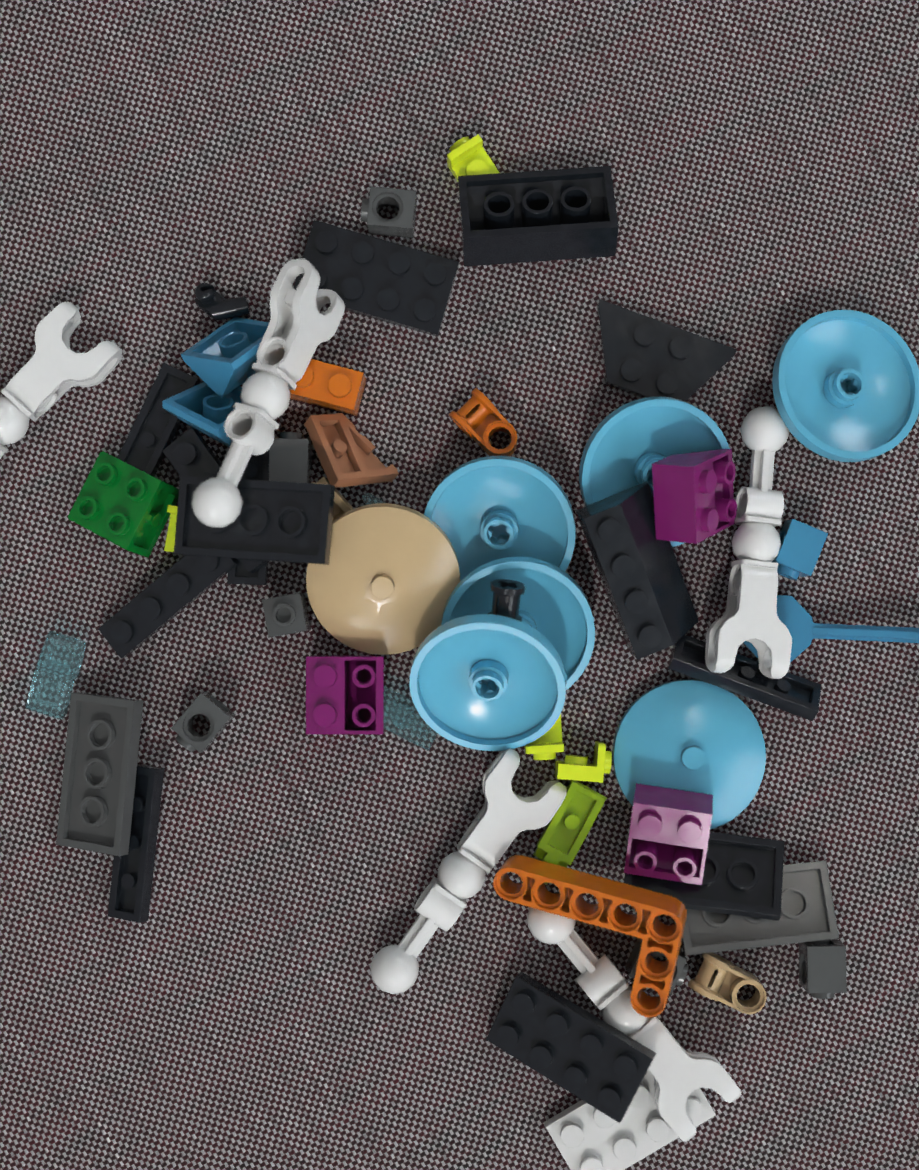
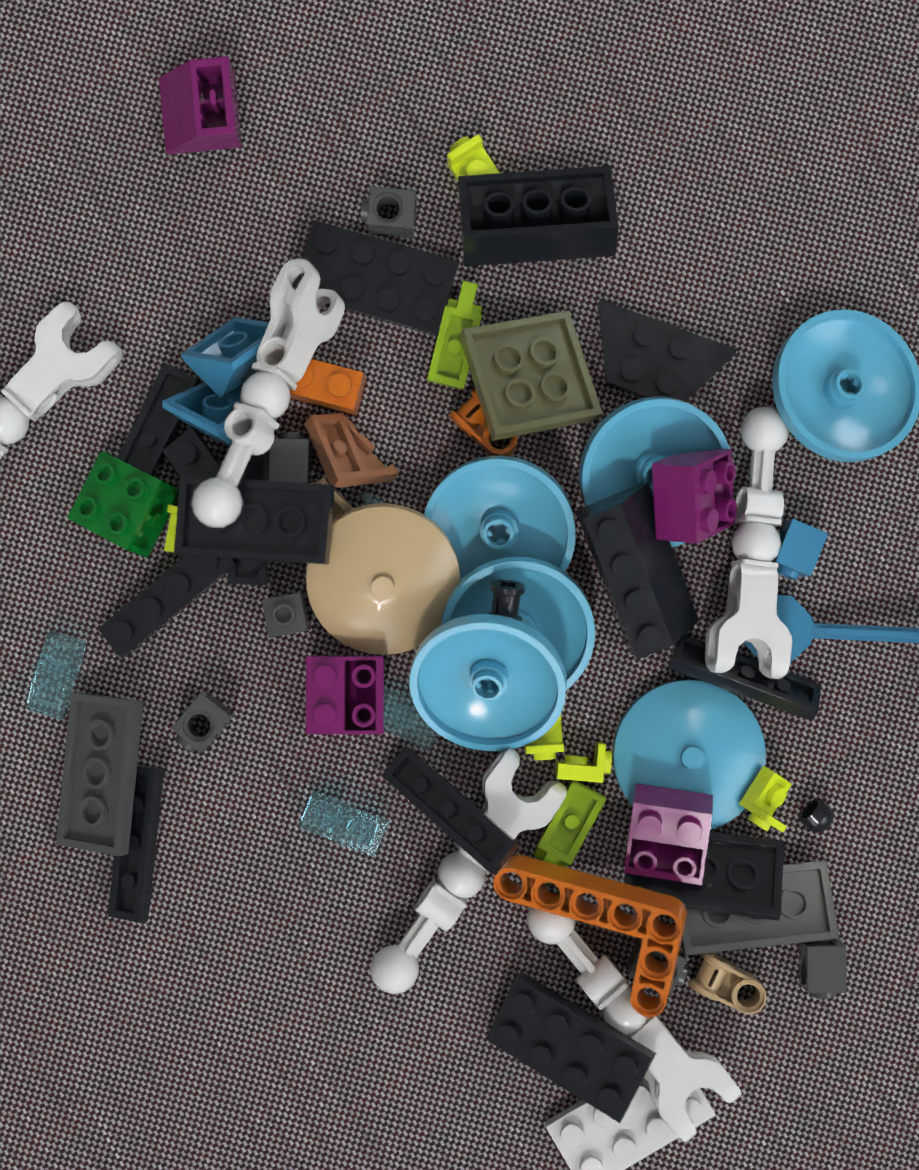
(200, 107): none -> magenta slope
(217, 306): black arm -> none
(343, 823): none -> clear light blue slope
(449, 361): none -> lime hinge
(451, 810): none -> black plate
(530, 375): none -> olive plate
(764, 797): none -> neon yellow bracket
(816, 816): none -> black hinge

